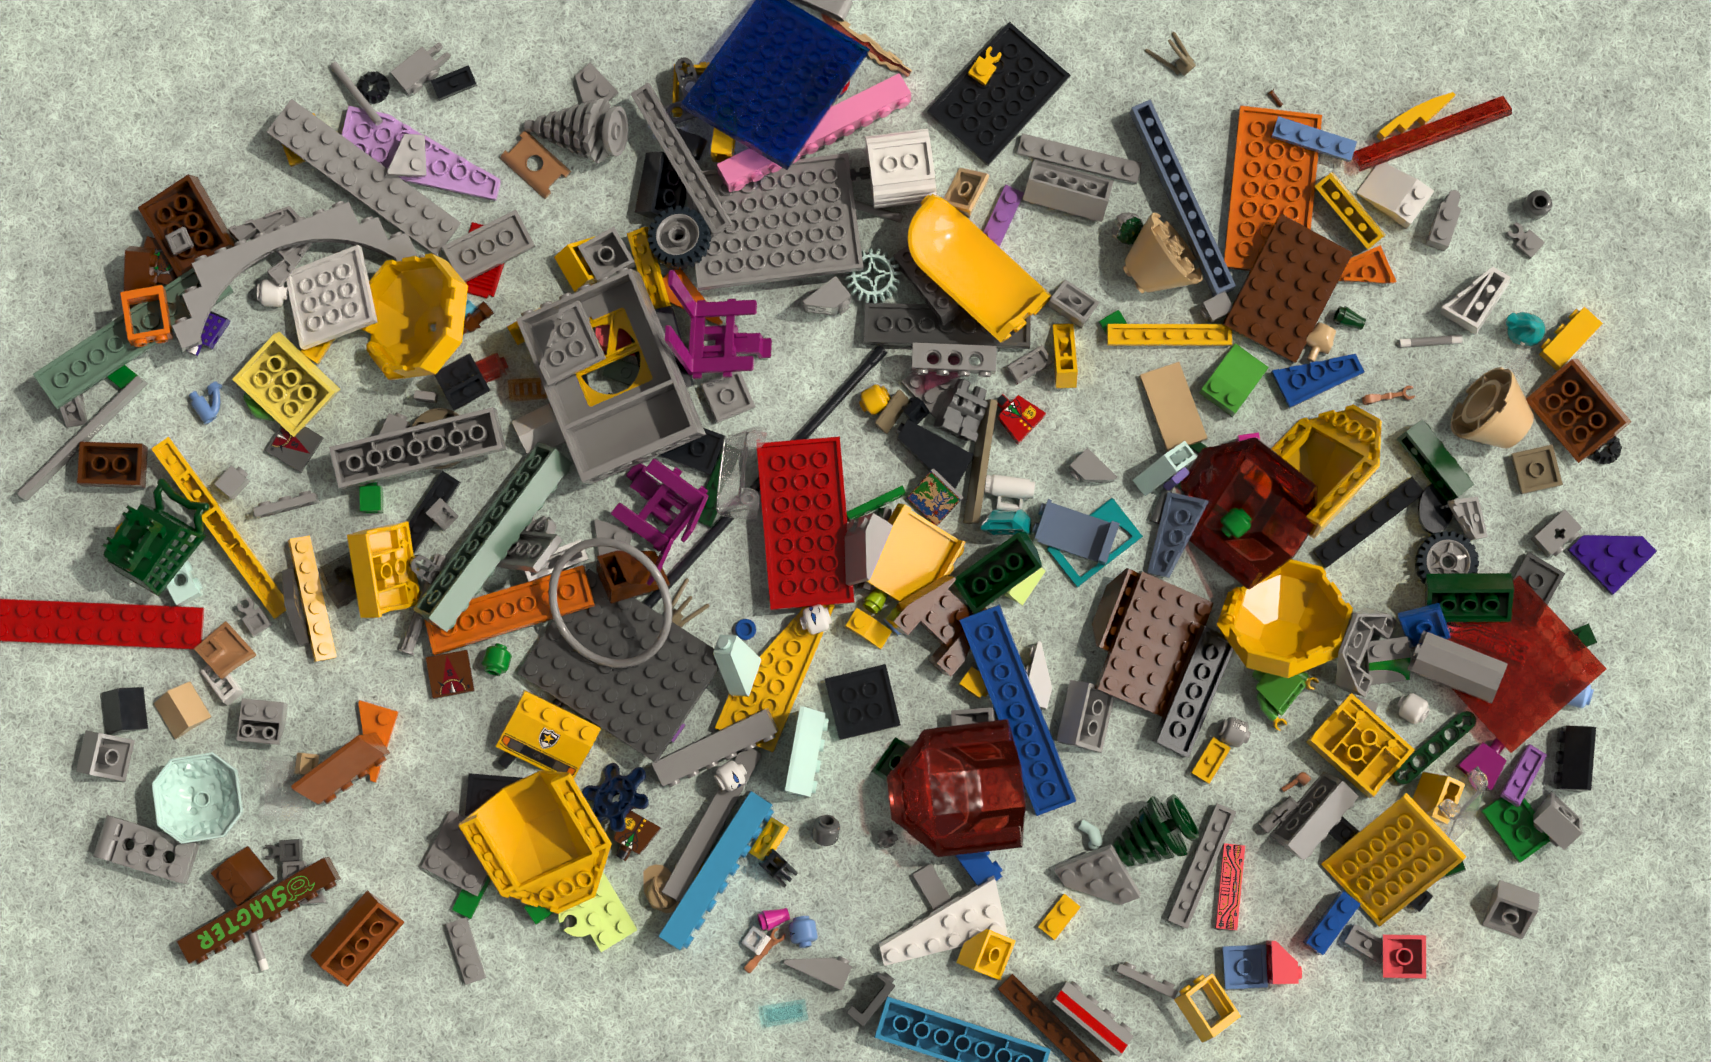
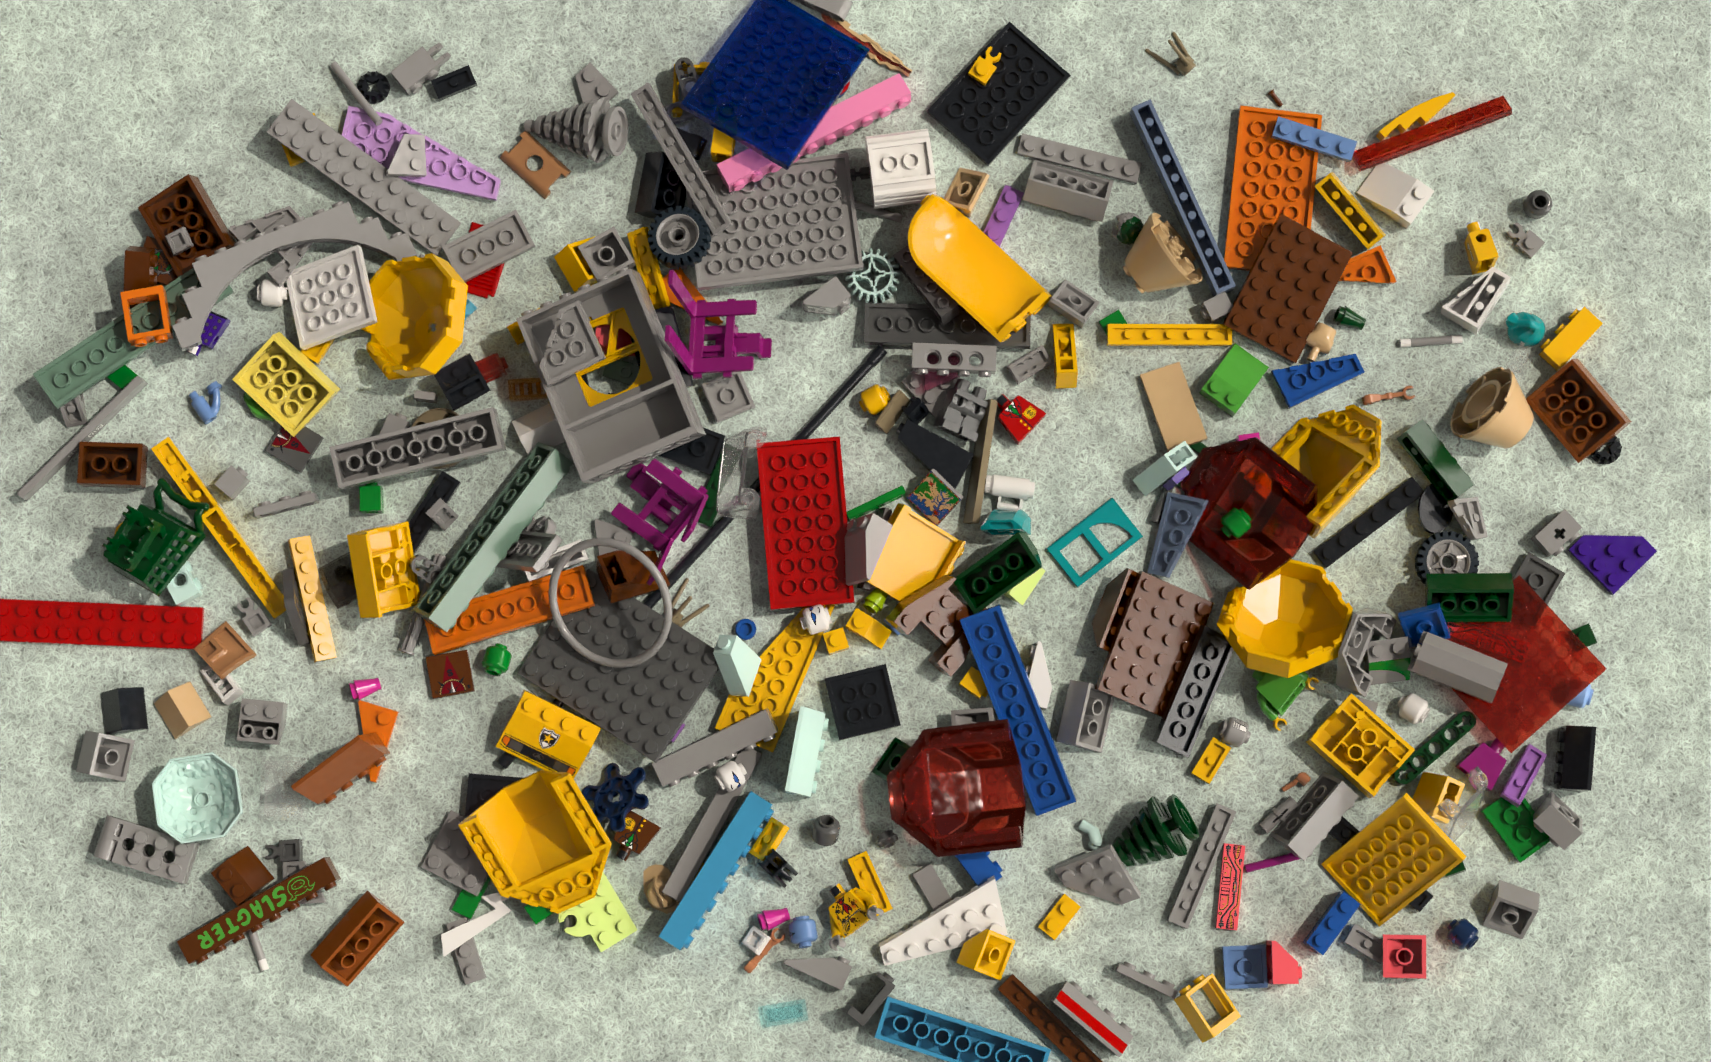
(305, 763): tan tile -> none
(364, 687): none -> dark pink cone
(461, 934): none -> white sticker
(472, 321): reddish brown piece -> none
(835, 641): none -> yellow brick
(850, 913): none -> yellow torso
(869, 880): none -> yellow plate
(1075, 532): sand blue panel -> none
(1090, 469): light grey slope -> none
(1270, 862): none -> magenta bar
(1444, 222): light grey hinge -> none
(1462, 934): none -> dark blue head
(1480, 249): none -> yellow torso
(1536, 469): dark tan plate -> none

